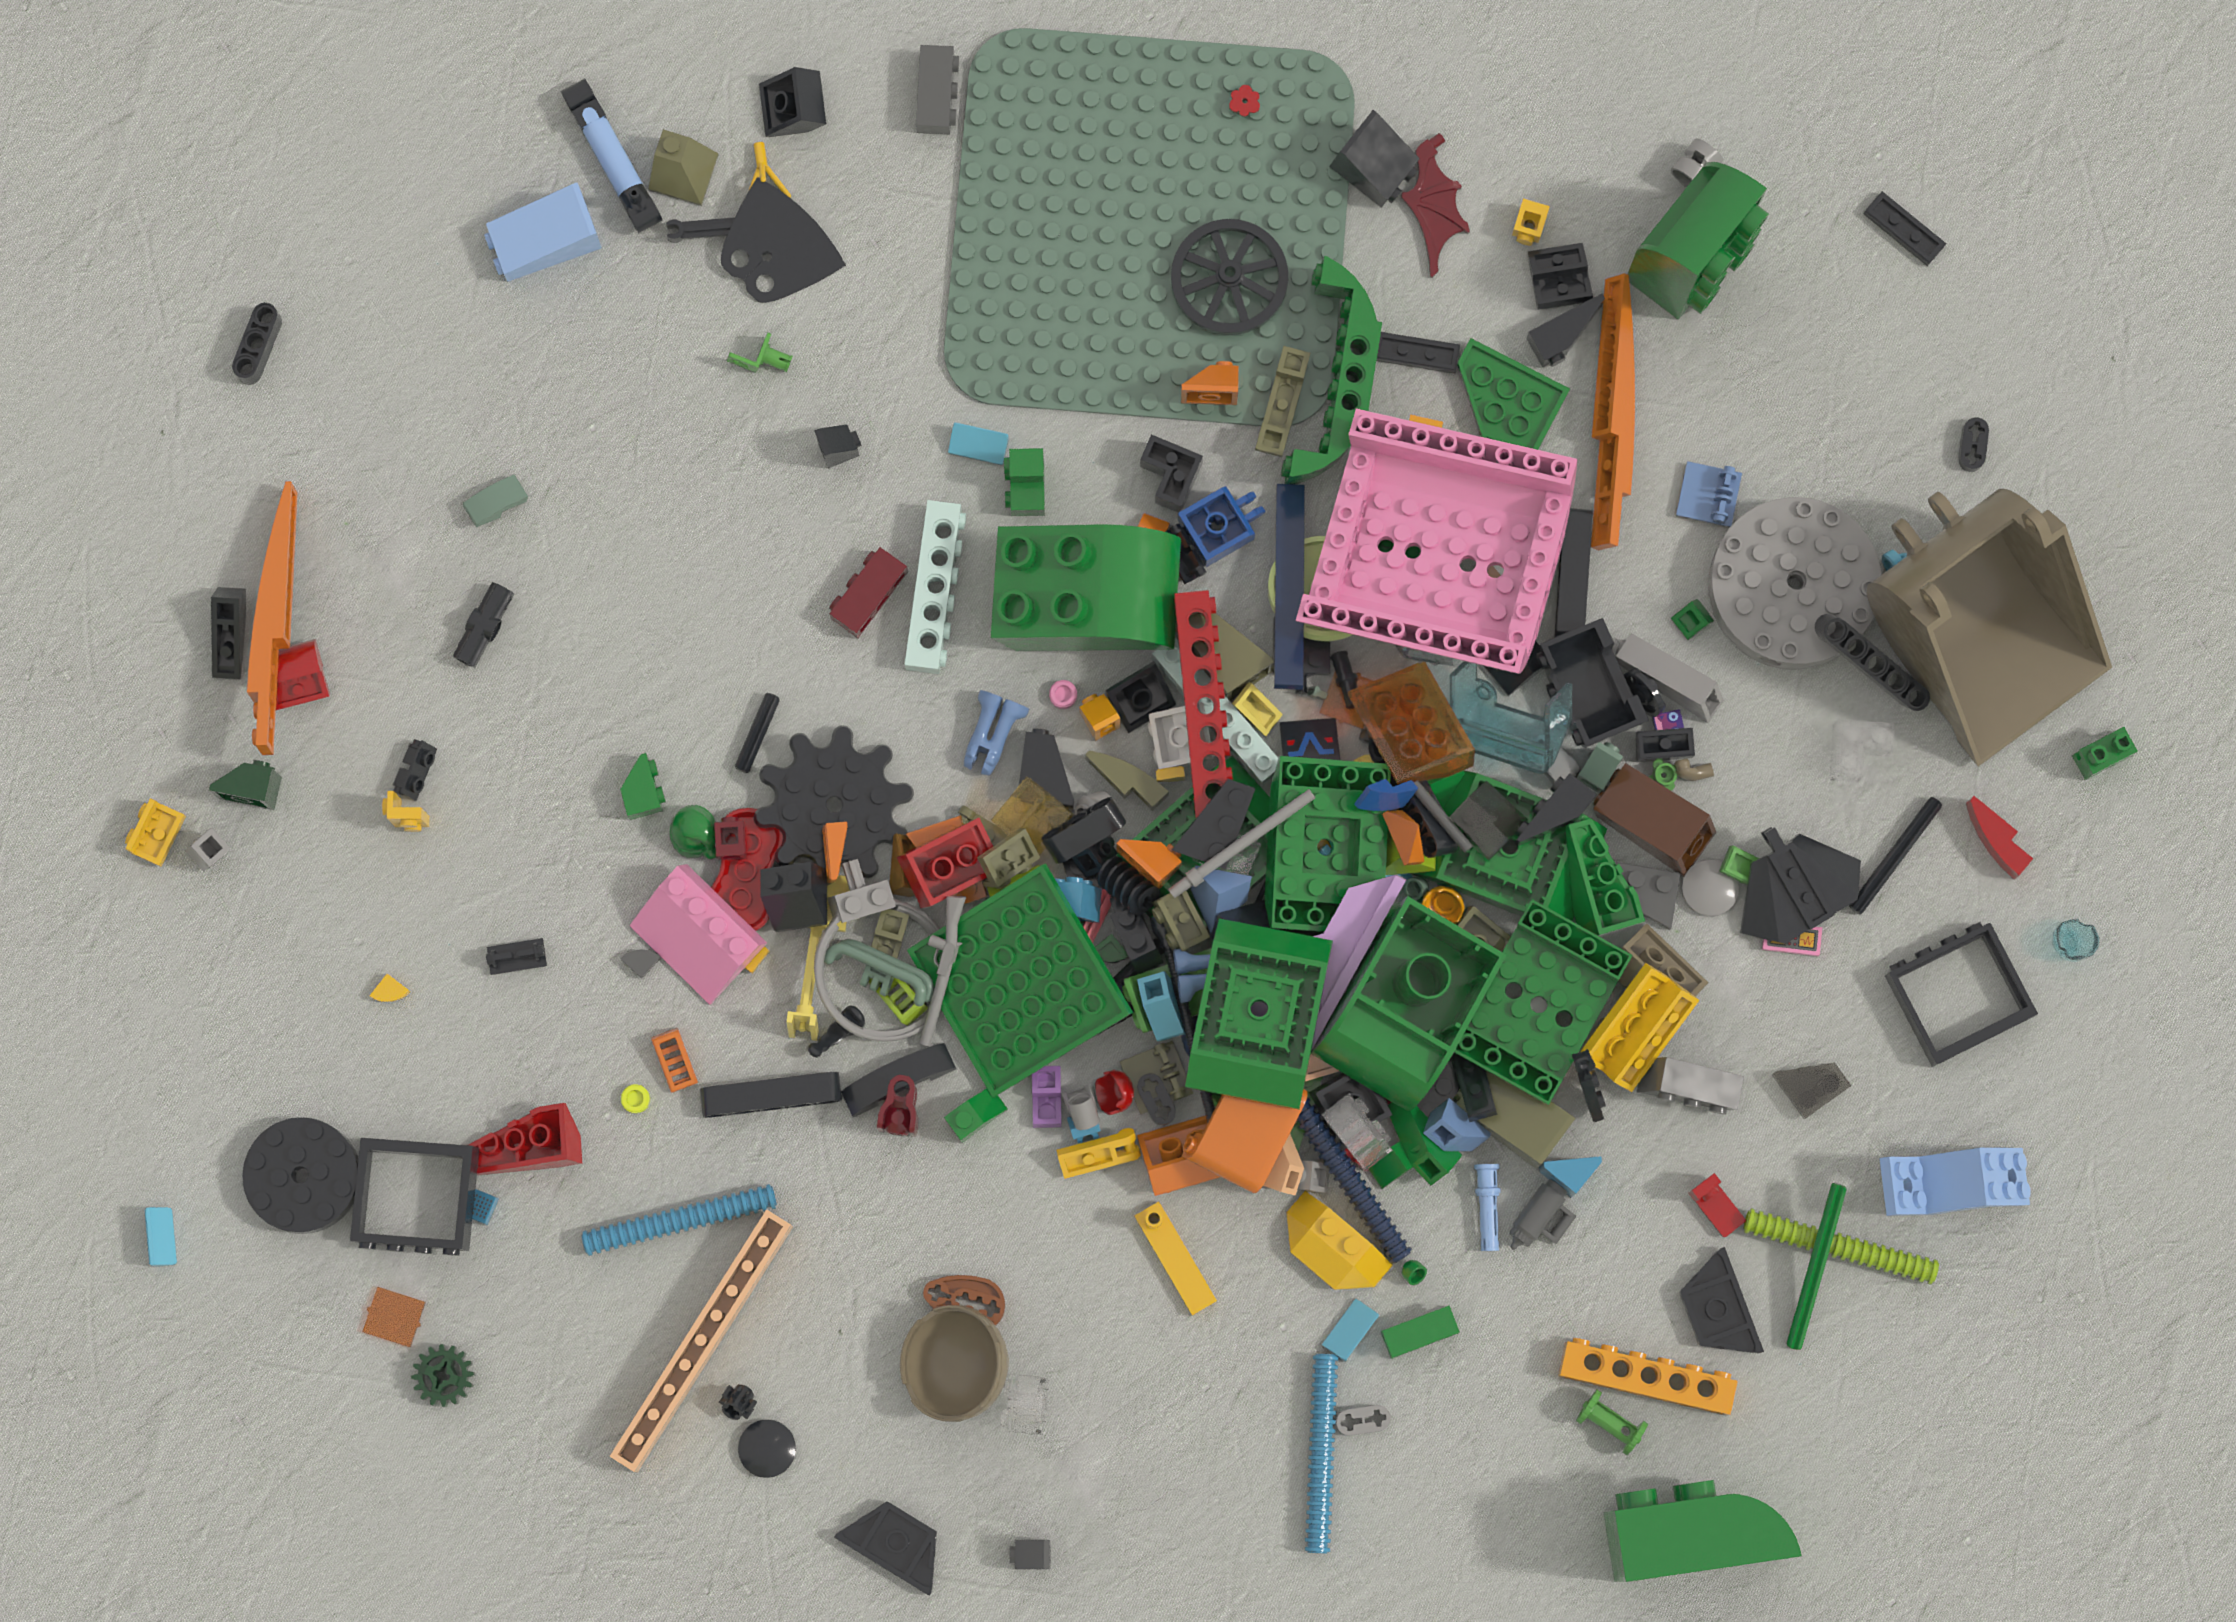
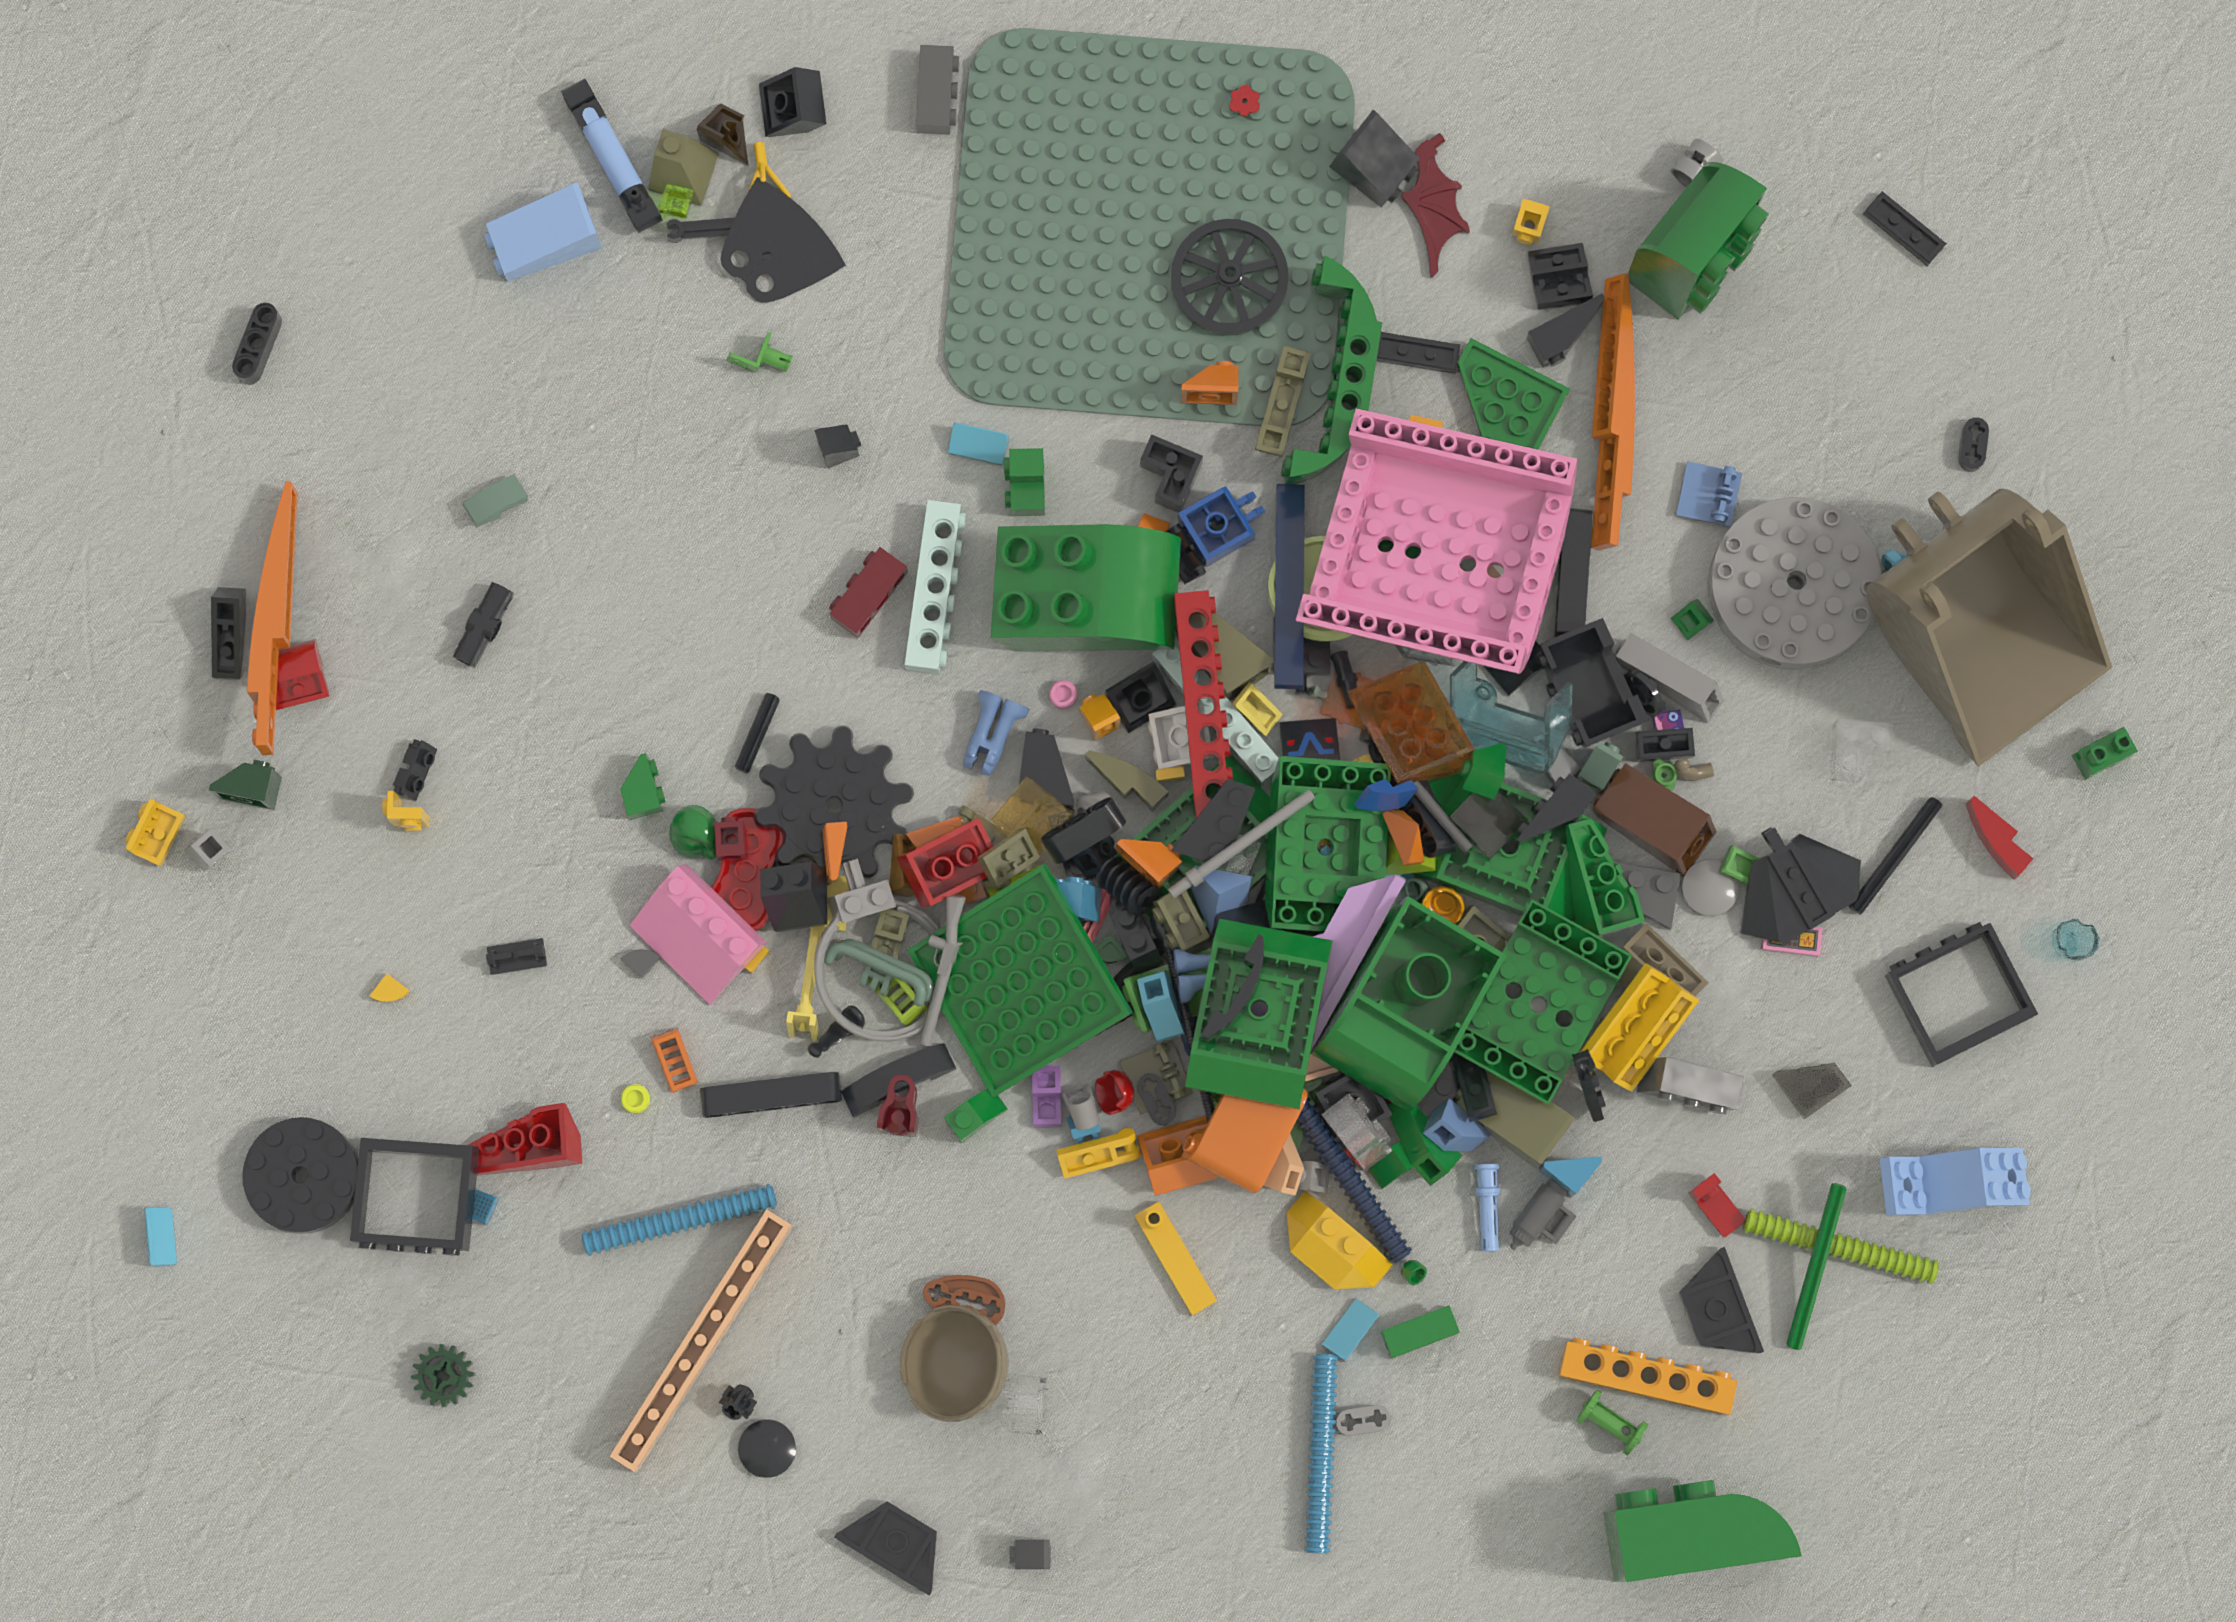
(394, 1317): clear orange piece -> none
(676, 201): none -> clear neon green tile
(725, 132): none -> dark brown slope
(1220, 1022): none -> black slope
(1484, 770): none -> green slope
(1860, 659): black beam -> none

